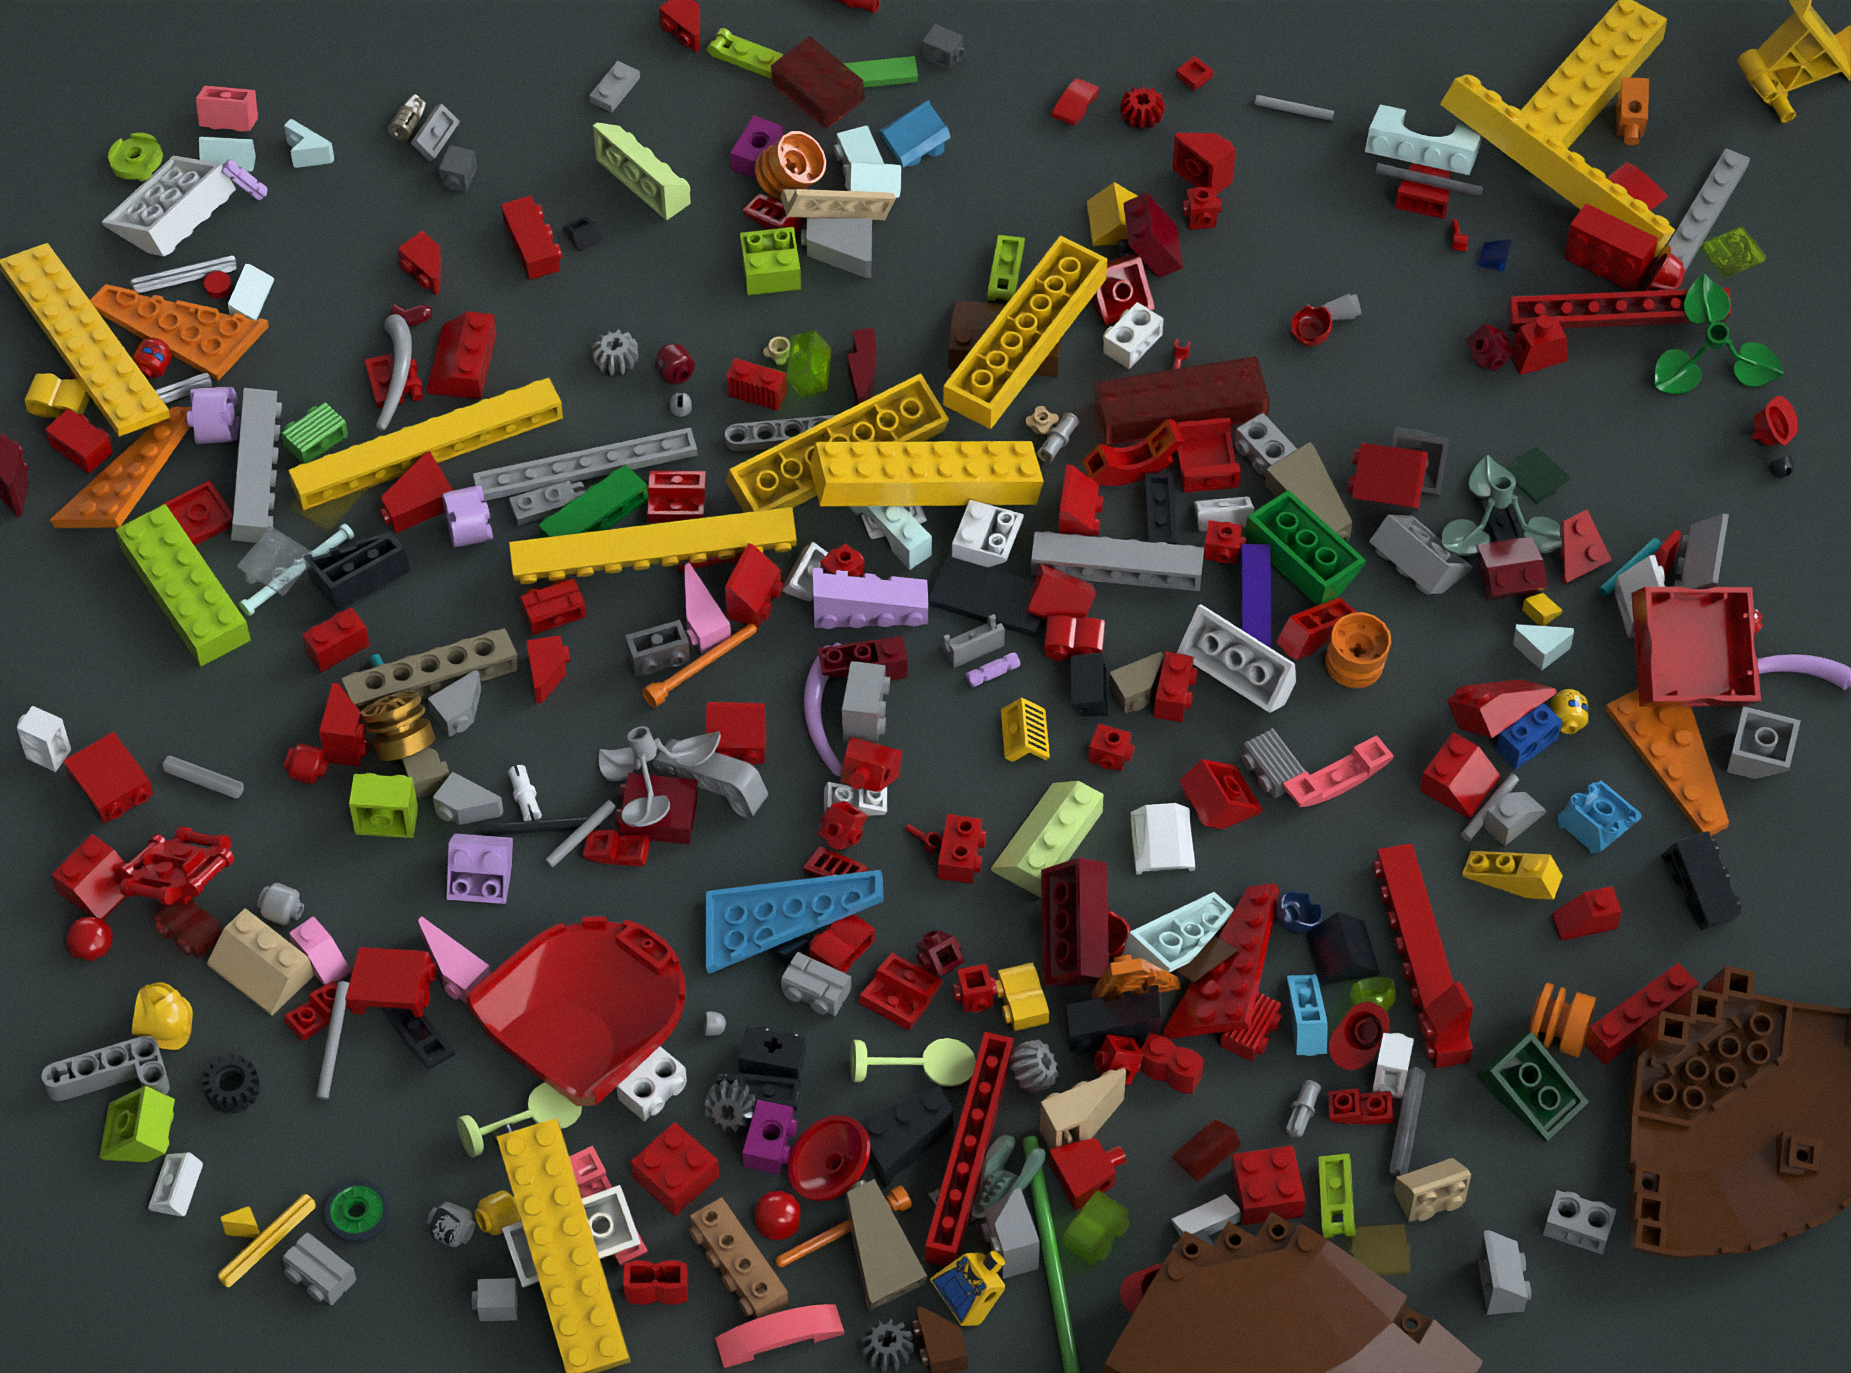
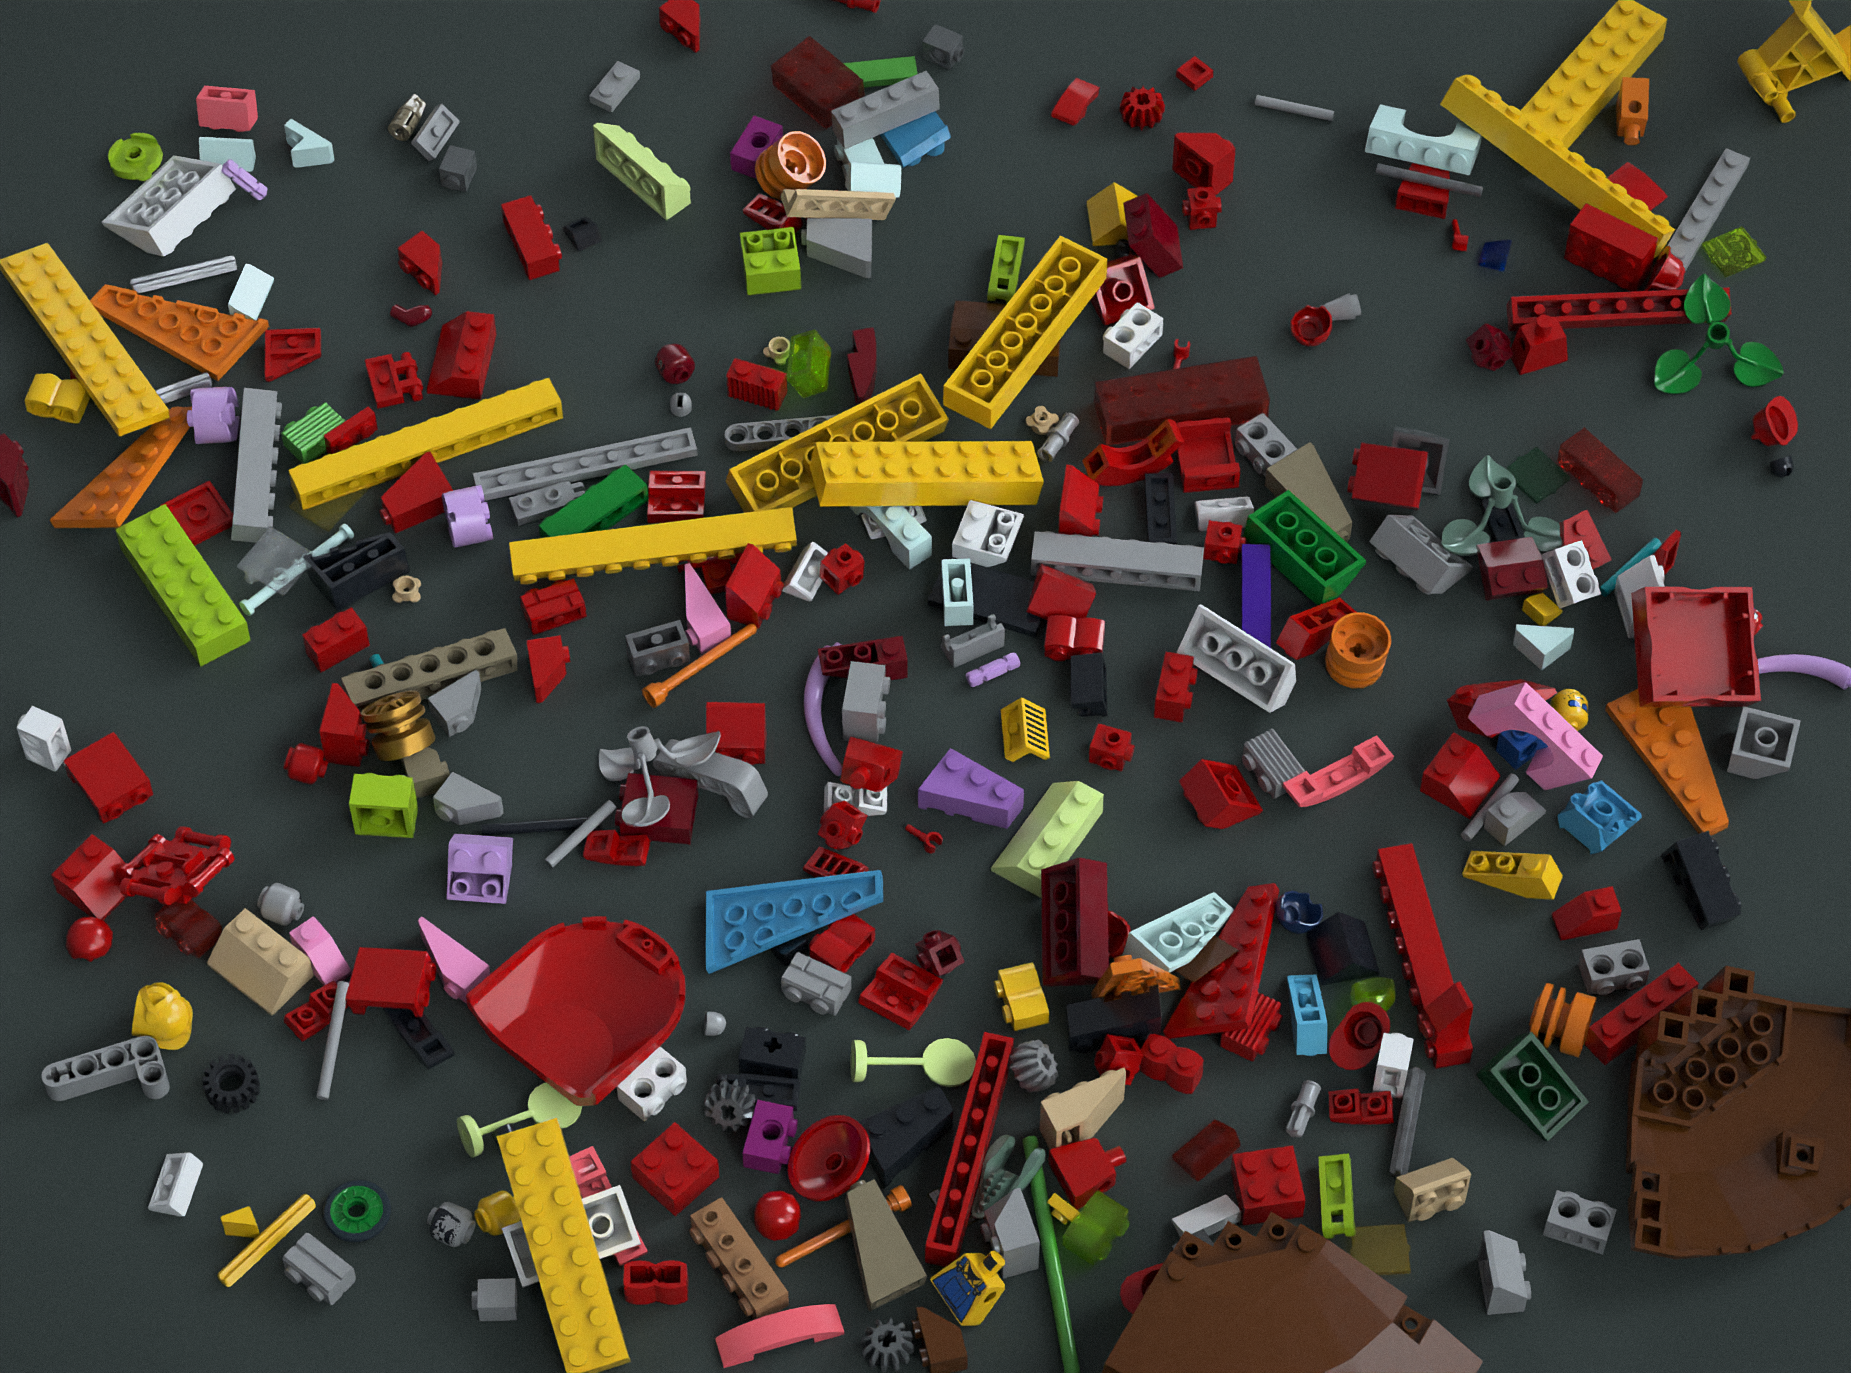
(79, 440): red brick -> none
(137, 1126): lime slope -> none
(152, 357): red head -> none
(203, 777): light grey axle -> none
(217, 285): red tile -> none
(290, 350): none -> red wing
(351, 431): none -> red plate
(402, 343): light grey animal -> none
(406, 583): none -> tan plate
(524, 793): white pin -> none
(615, 352): light grey gear -> none
(716, 576): none -> red plate
(743, 53): lime plate -> none
(868, 600): lavender wedge -> none
(885, 109): none -> light grey brick
(957, 592): none -> light aqua brick
(960, 849): red brick -> none
(970, 790): none -> medium lavender wedge
(974, 988): red brick -> none
(1062, 1210): none -> yellow plate
(1136, 682): dark tan slope -> none
(1162, 838): white slope -> none
(1521, 708): none -> bright pink arch
(1565, 575): none -> white brick
(1599, 470): none -> clear red brick
(1611, 961): none -> light grey brick
(1702, 553): light grey slope -> none

